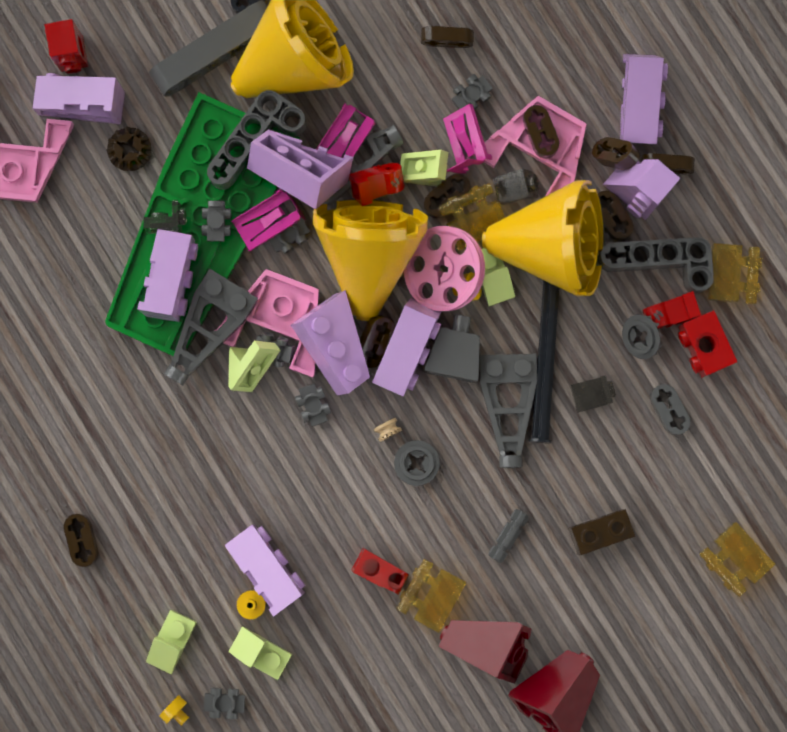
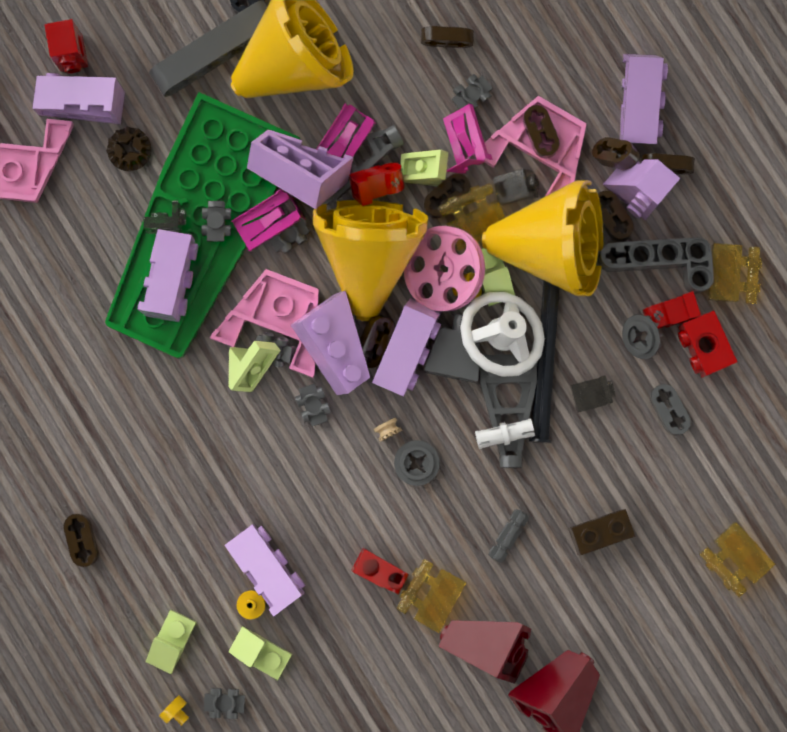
(227, 297): dark grey plate -> none
(240, 137): dark grey beam -> none
(503, 333): none -> white piece
(504, 433): none -> white pin

